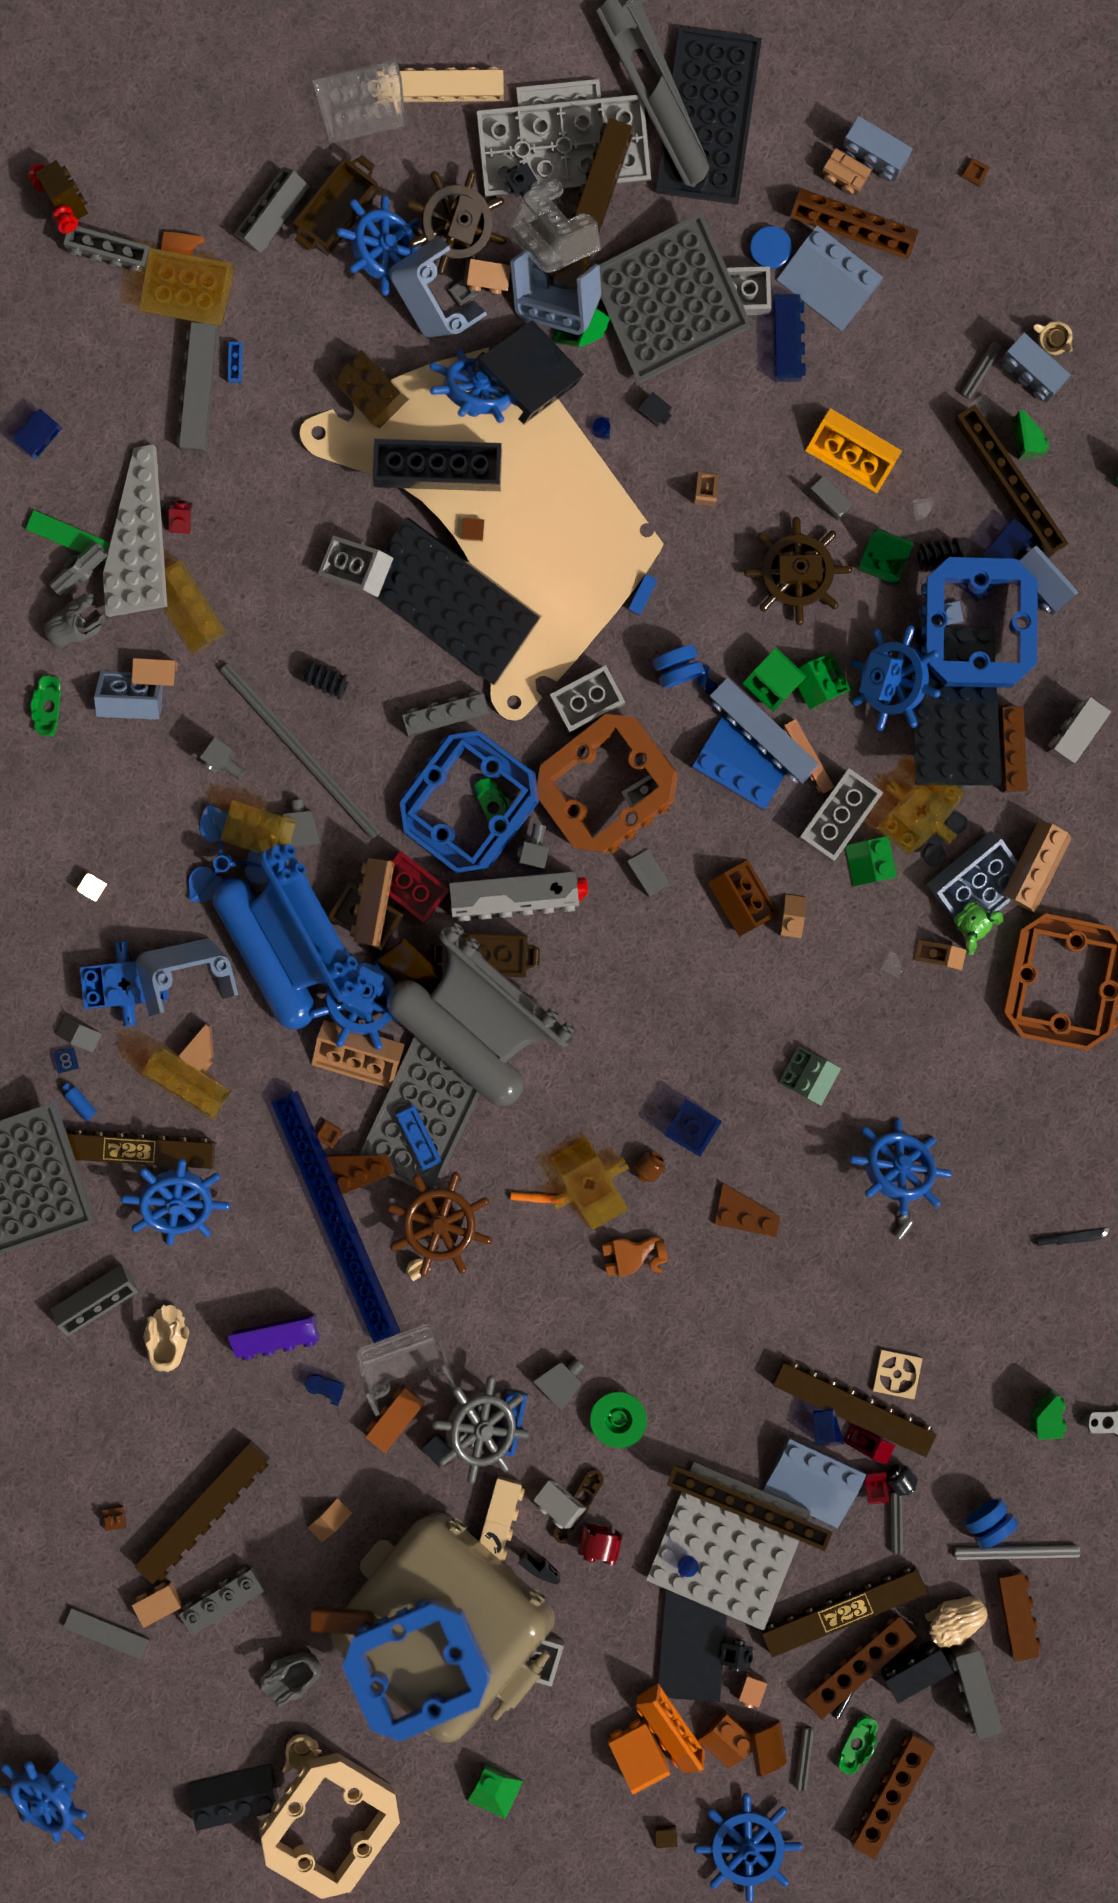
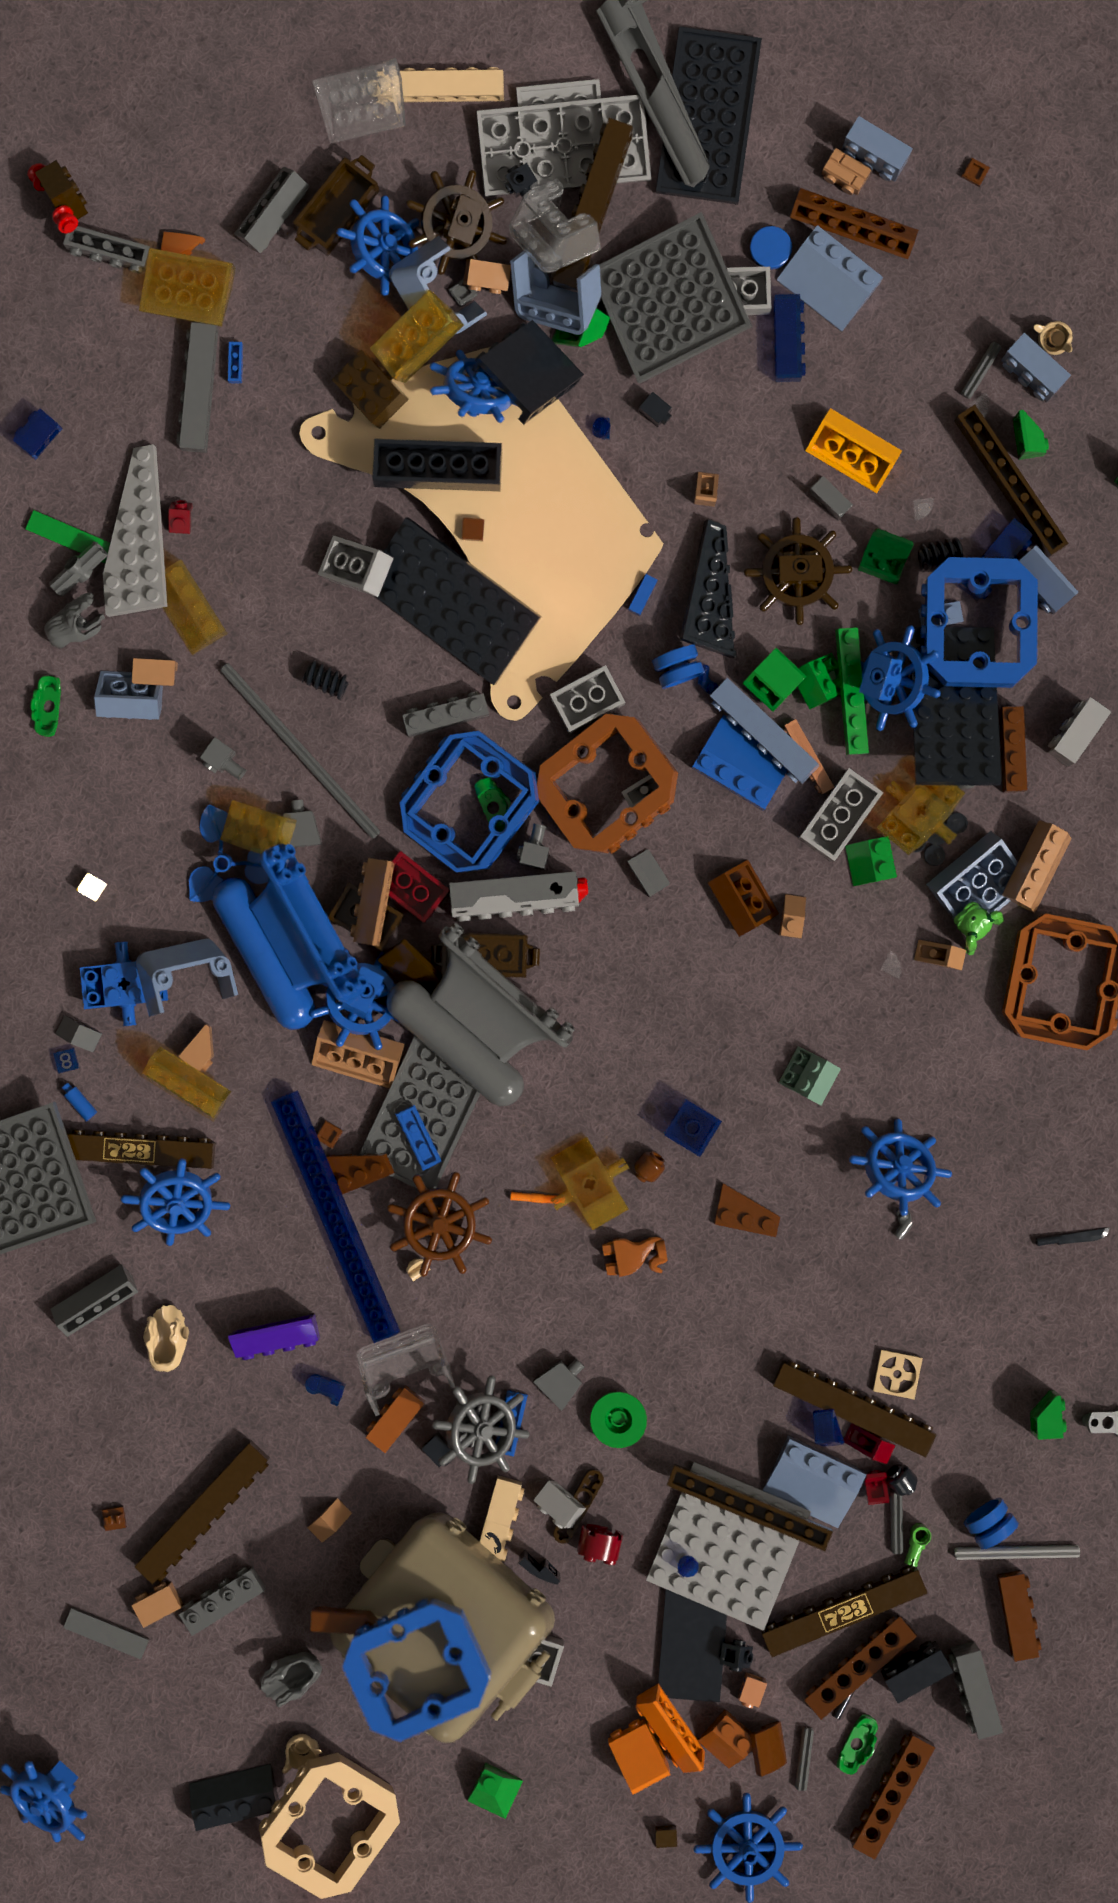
(416, 336): none -> clear yellow slope
(709, 603): none -> black wing
(850, 683): none -> green plate
(917, 1545): none -> bright green pin
(956, 1620): tan hair -> none

